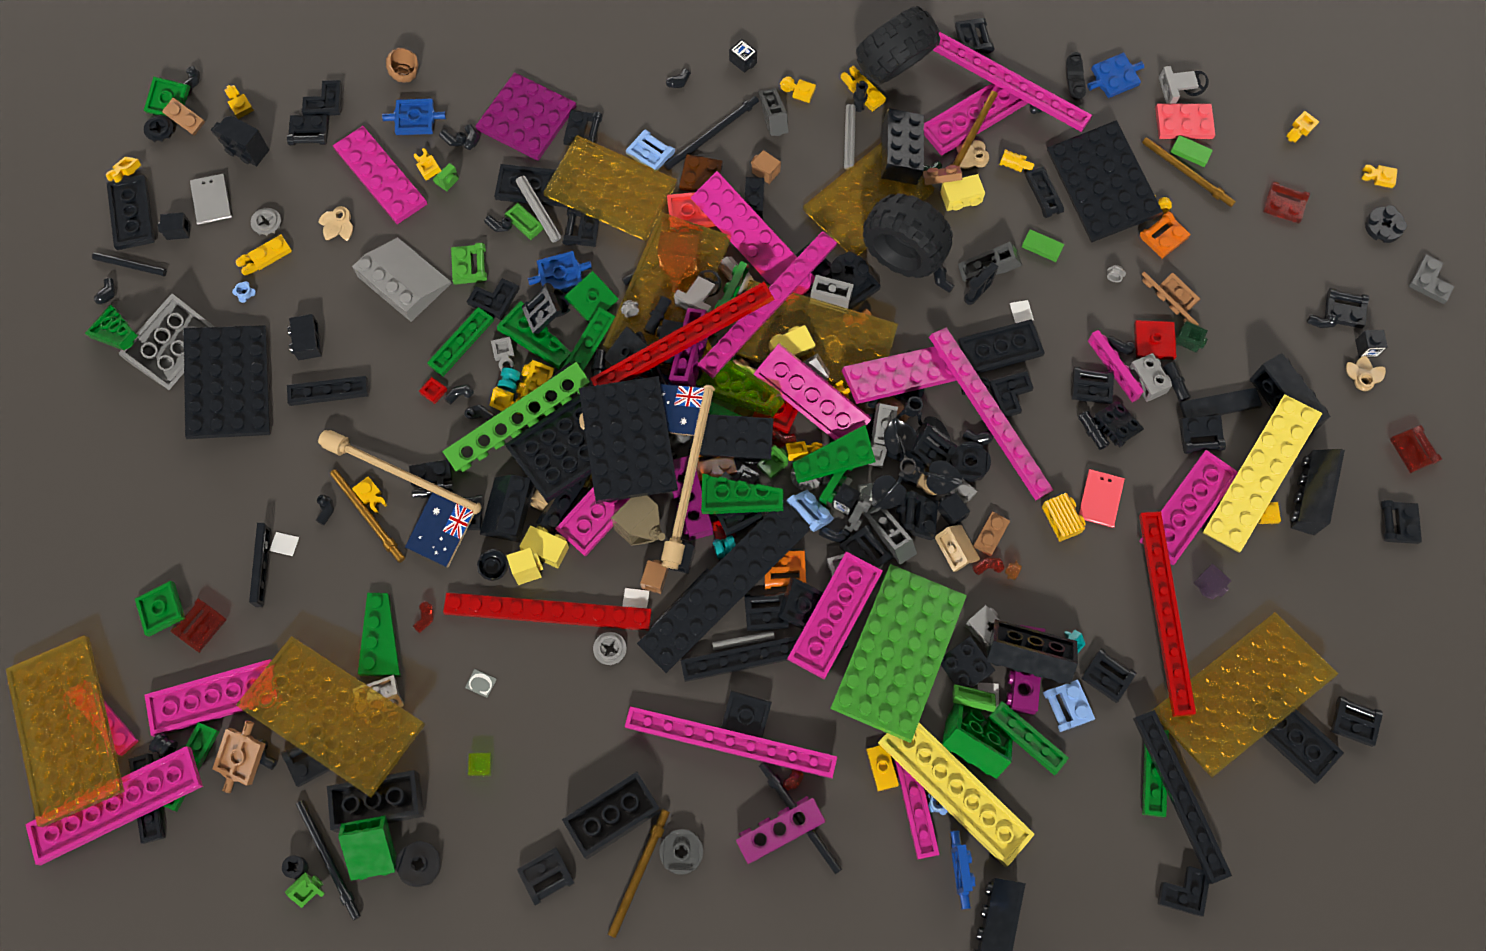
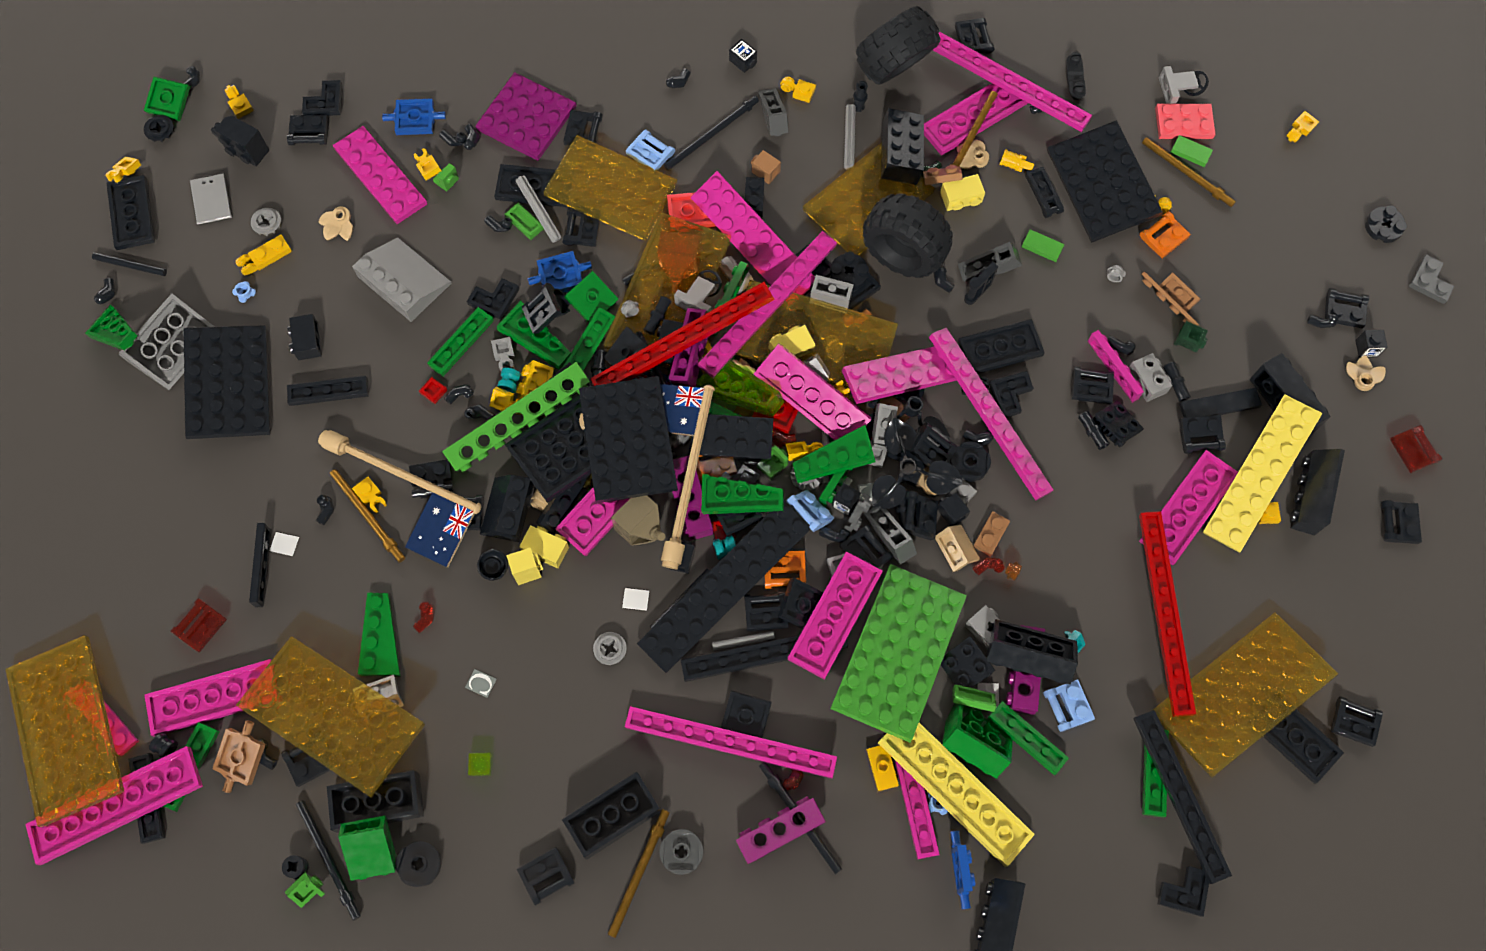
(159, 608): green plate -> none
(174, 226): black brick -> none
(183, 116): medium nougat plate -> none
(402, 65): medium nougat hair -> none
(462, 264): bright green plate -> none
(547, 611): red plate -> none
(654, 576): medium nougat brick -> none
(698, 171): reddish brown plate -> none
(875, 97): yellow hinge -> none
(1021, 311): white sticker -> none
(1063, 517): yellow brick -> none
(1101, 498): coral container -> none
(1106, 681): black plate -> none
(1115, 75): blue plate -> none
(1155, 338): red plate -> none
(1212, 582): clear purple brick -> none
(1285, 207): clear red plate -> none
(1382, 175): yellow plate -> none

